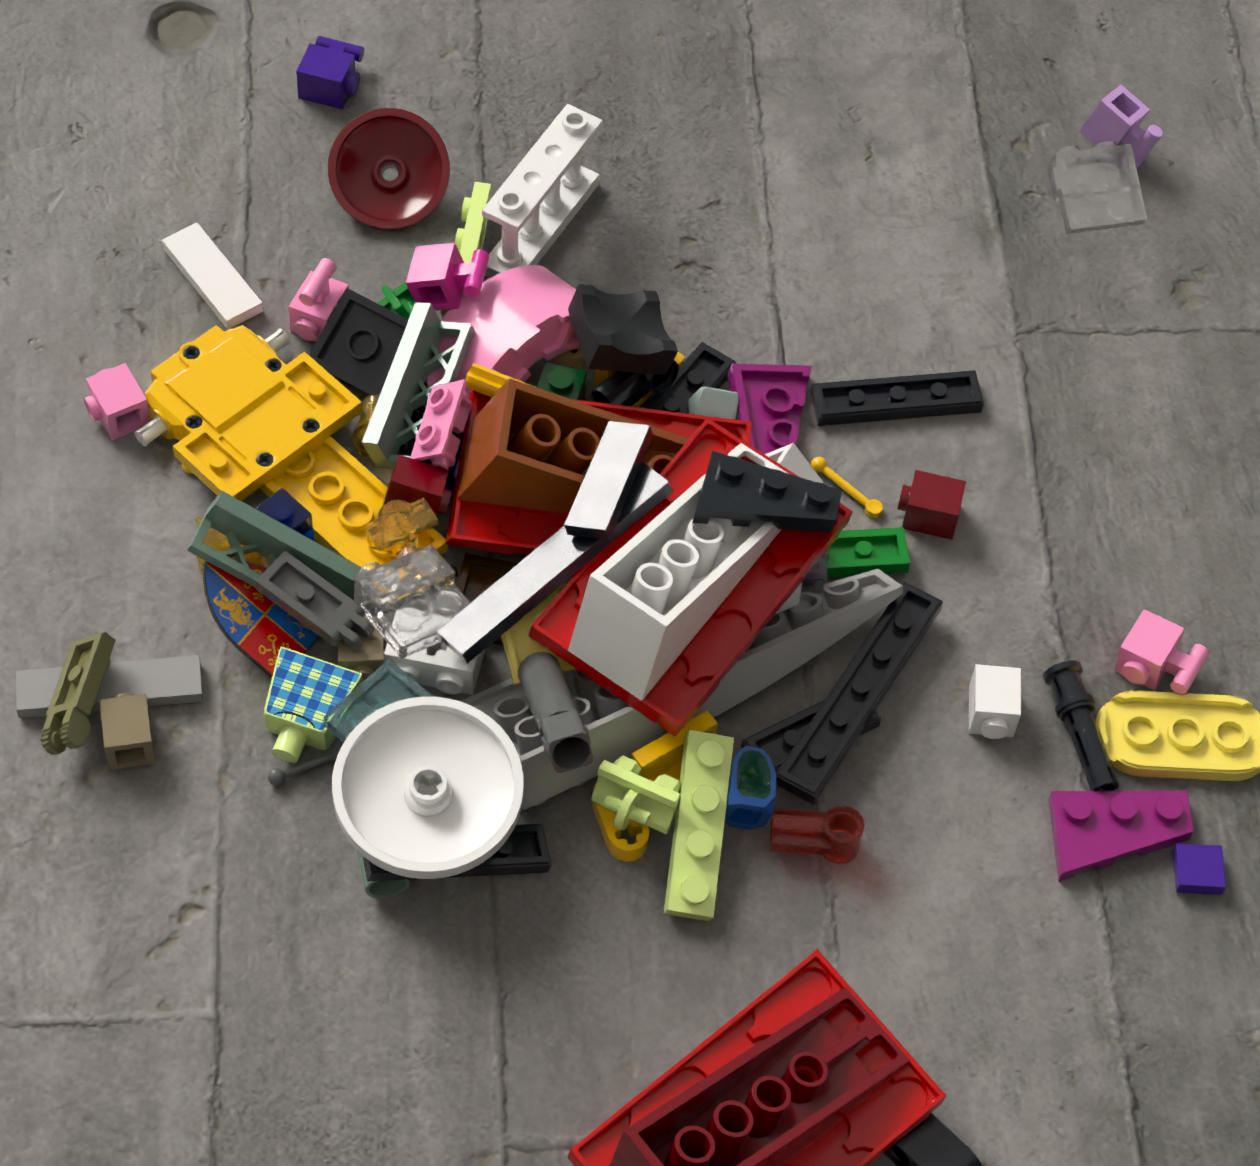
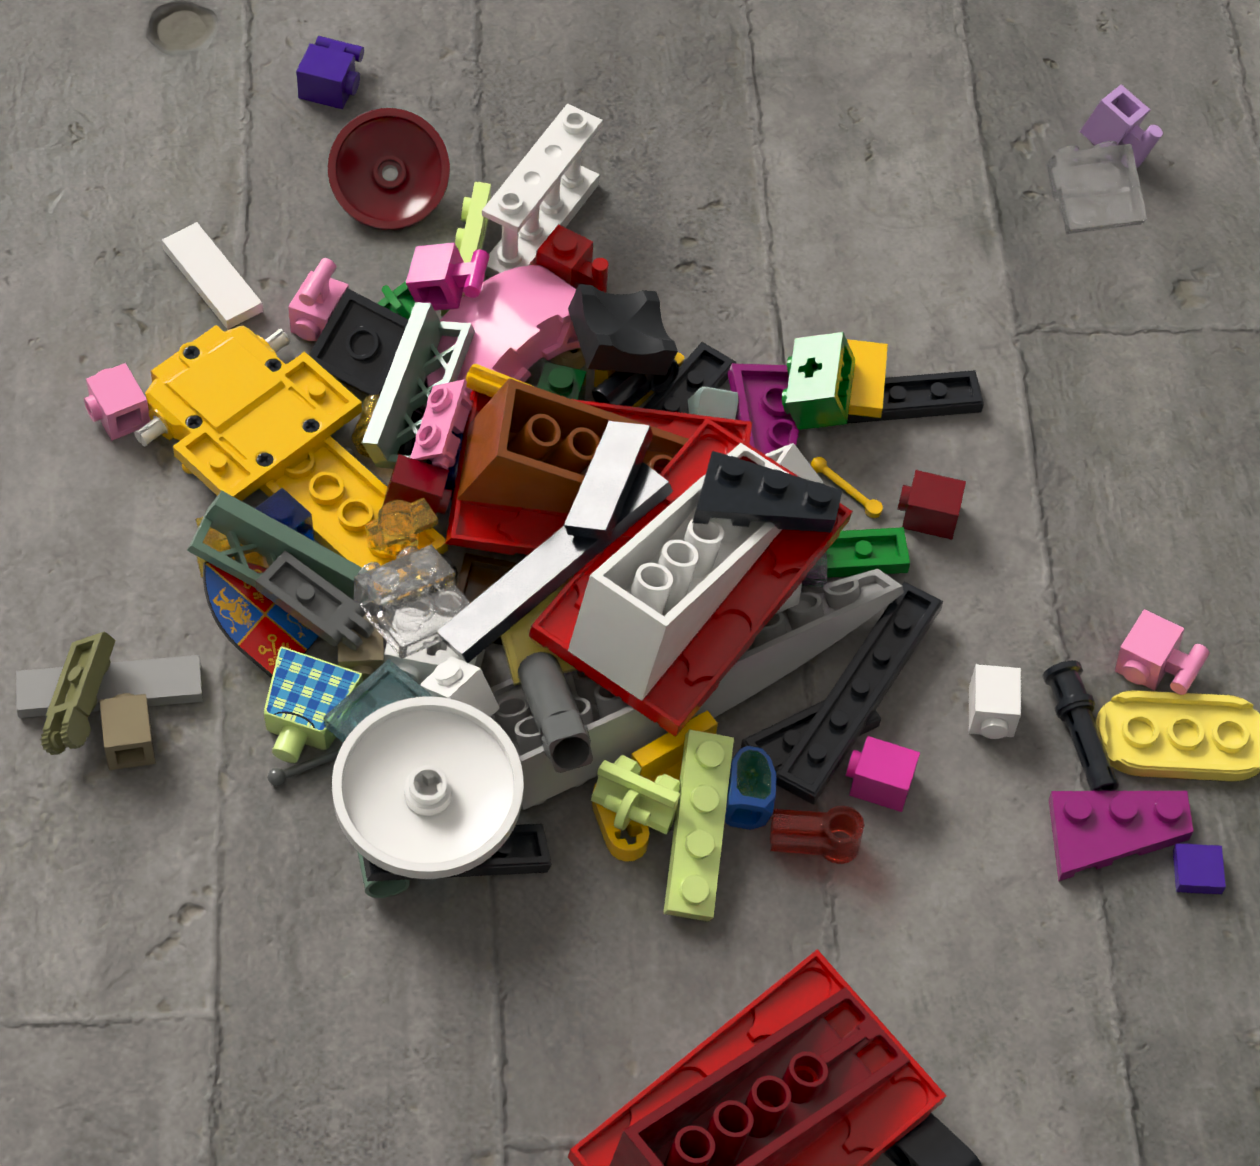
(463, 683): none -> white brick
(570, 259): none -> red brick
(819, 381): none -> brick
(868, 378): none -> yellow tile
(882, 773): none -> dark pink brick

